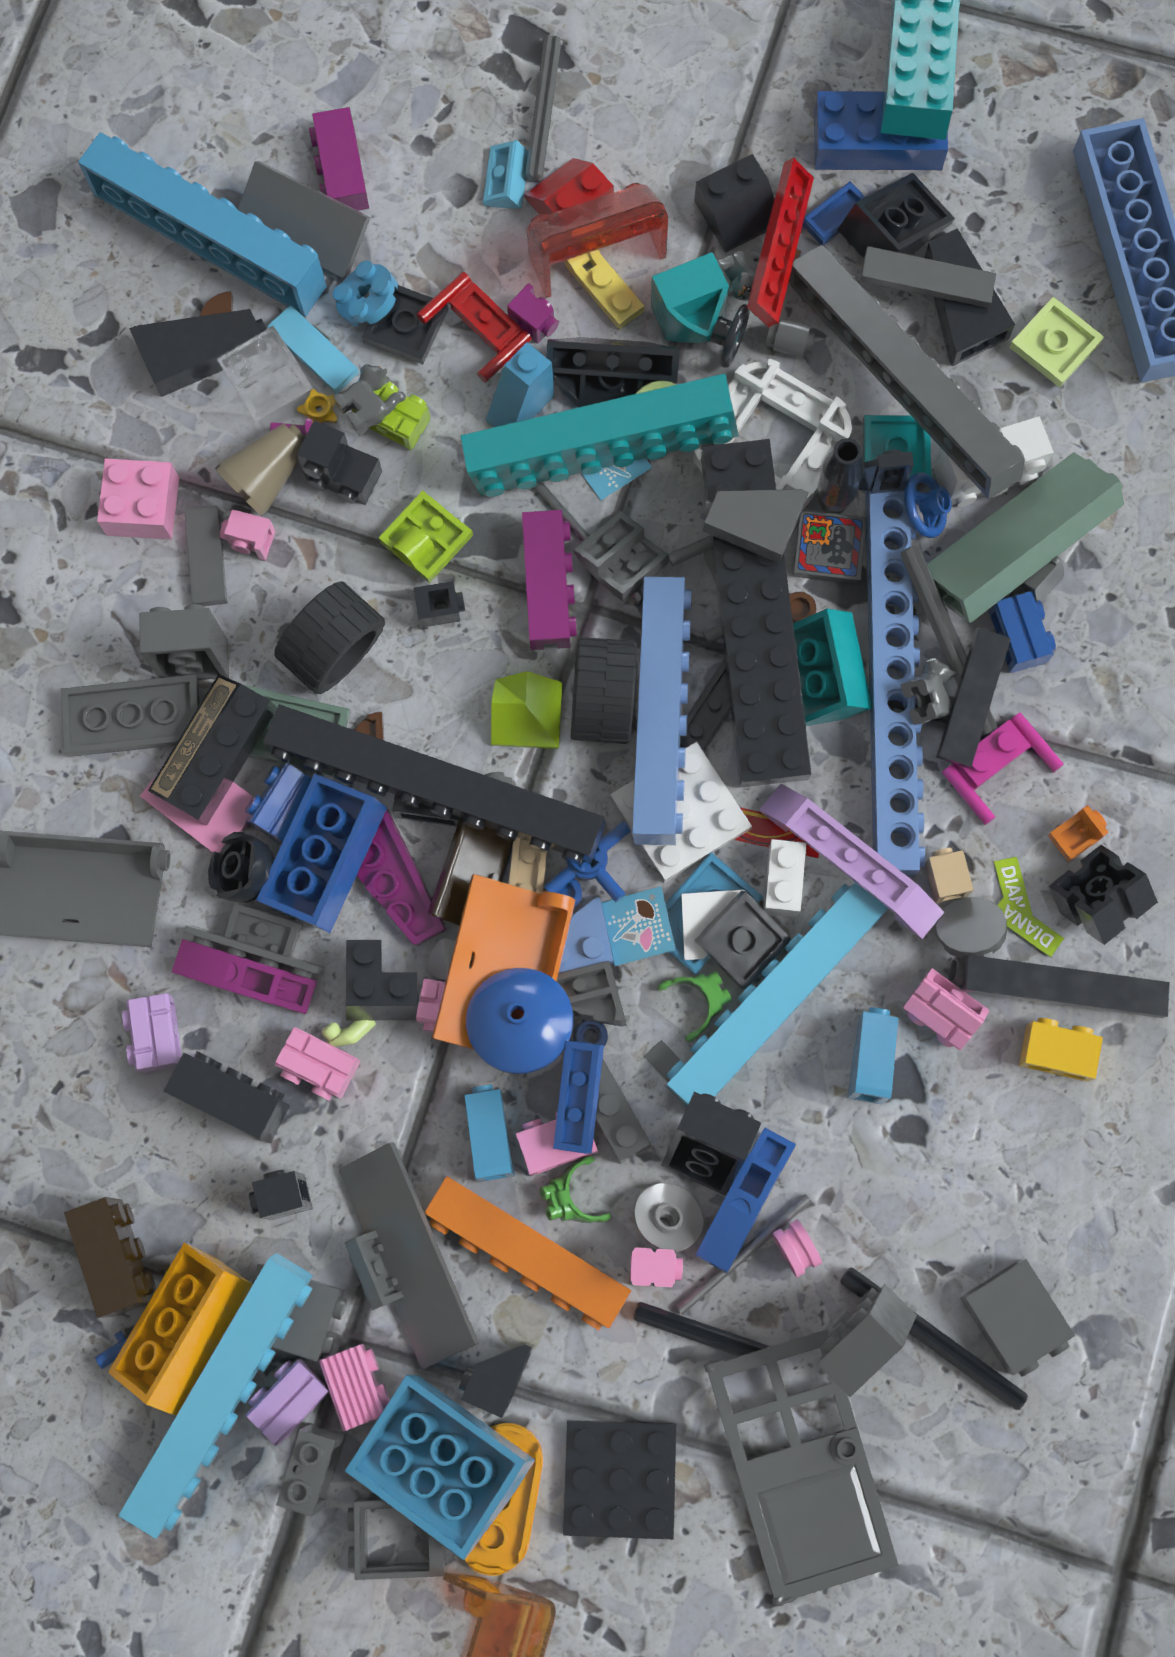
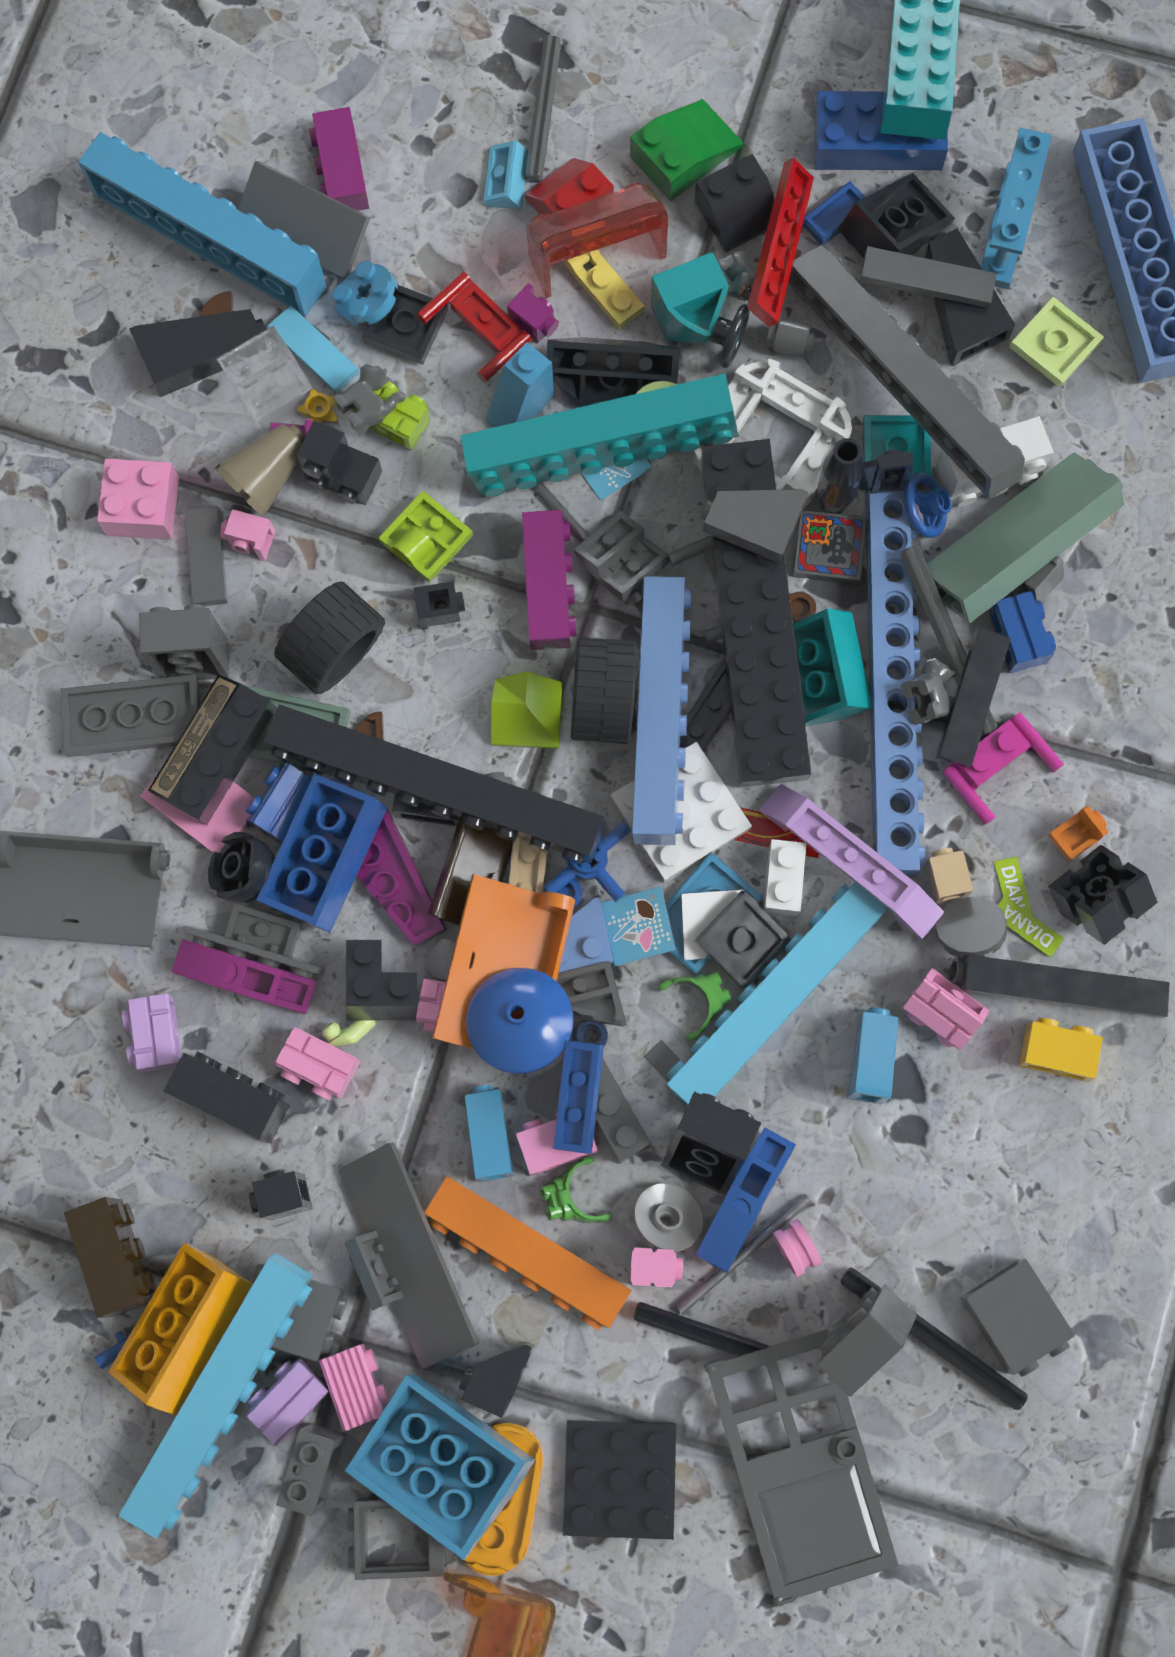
(683, 147): none -> green slope
(1015, 205): none -> dark azure fence

